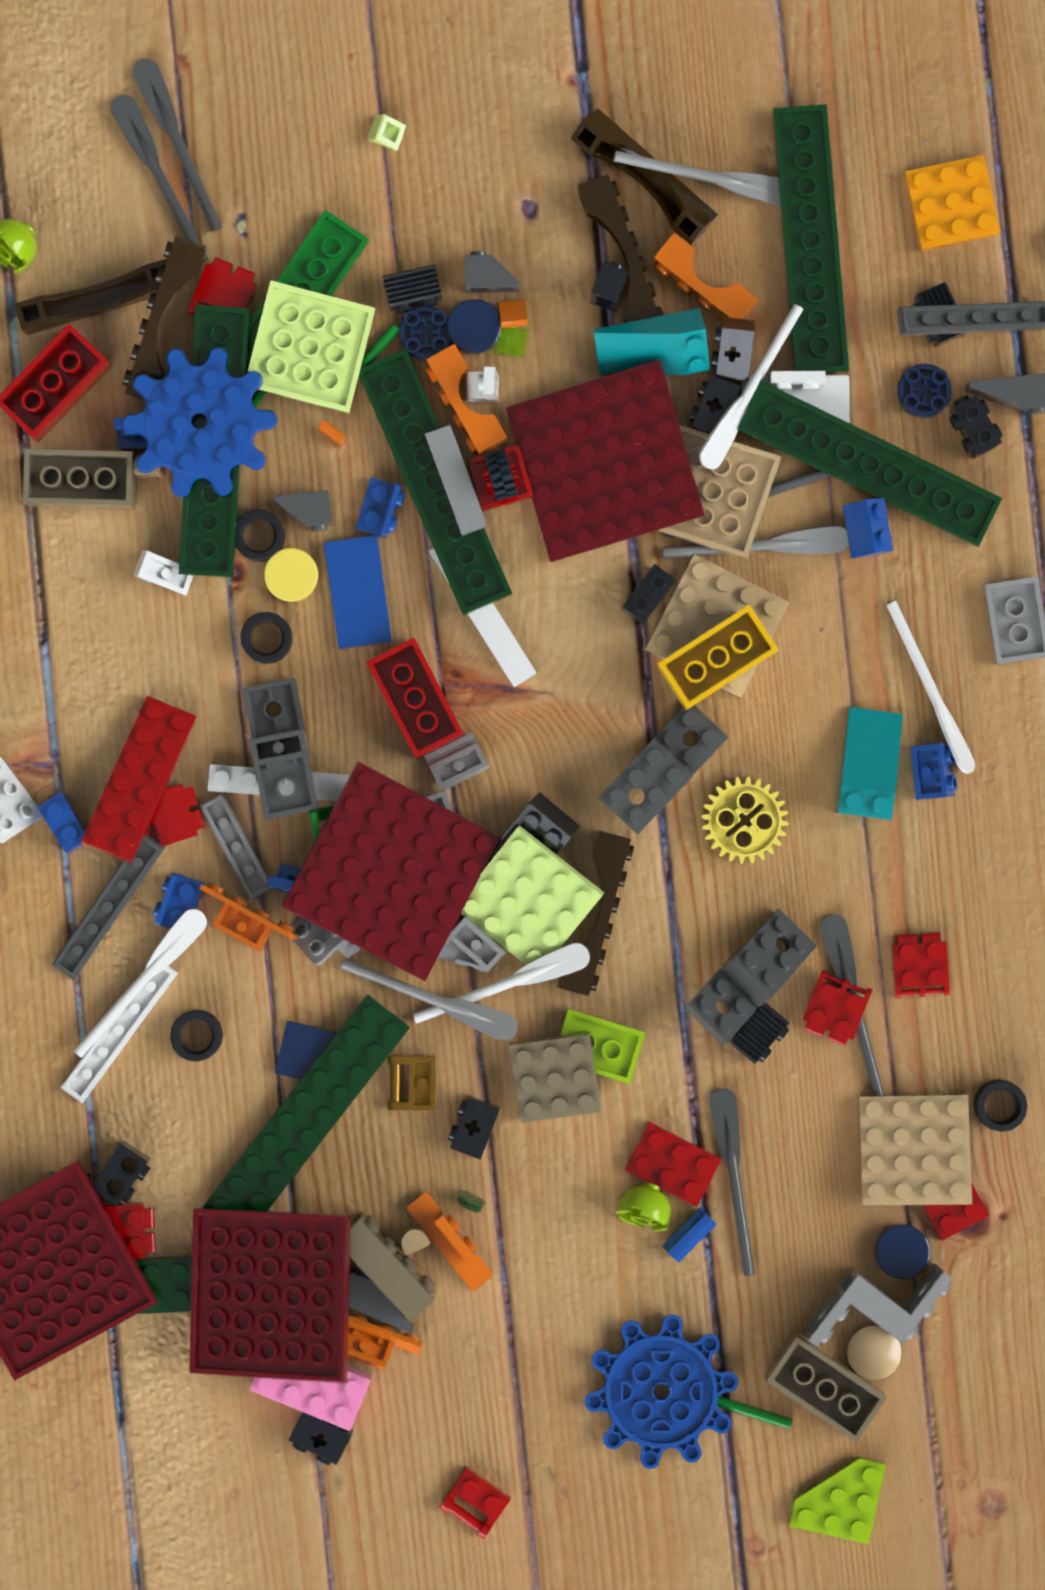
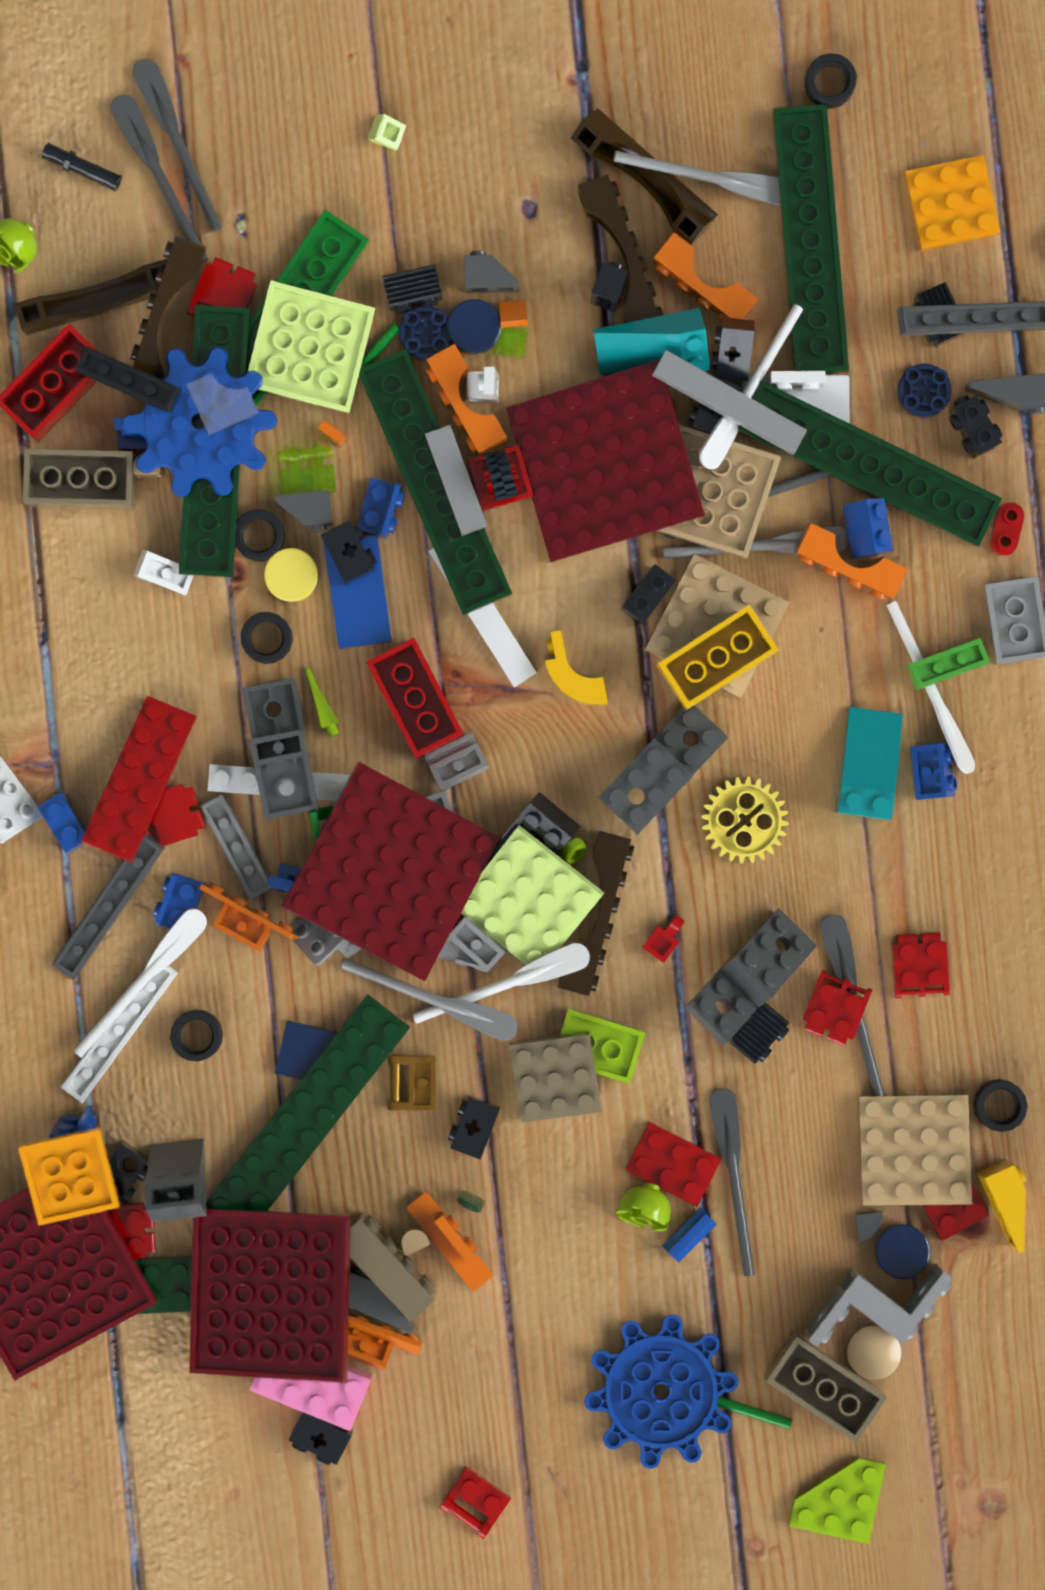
(69, 1176): none -> light orange plate
(72, 1123): none -> blue bracket
(78, 165): none -> black pin
(128, 380): none -> black tile
(176, 1181): none -> dark grey slope
(220, 405): none -> clear tile
(307, 478): none -> clear neon green plate
(325, 714): none -> lime piece
(349, 568): none -> black brick
(574, 851): none -> lime tile
(576, 687): none -> yellow arch
(662, 942): none -> red plate
(729, 402): none -> light grey tile
(819, 547): none -> orange arch
(830, 60): none -> black tyre
(868, 1224): none -> dark grey tile
(948, 664): none -> bright green plate
(1006, 528): none -> red plate
(1008, 1199): none -> yellow slope

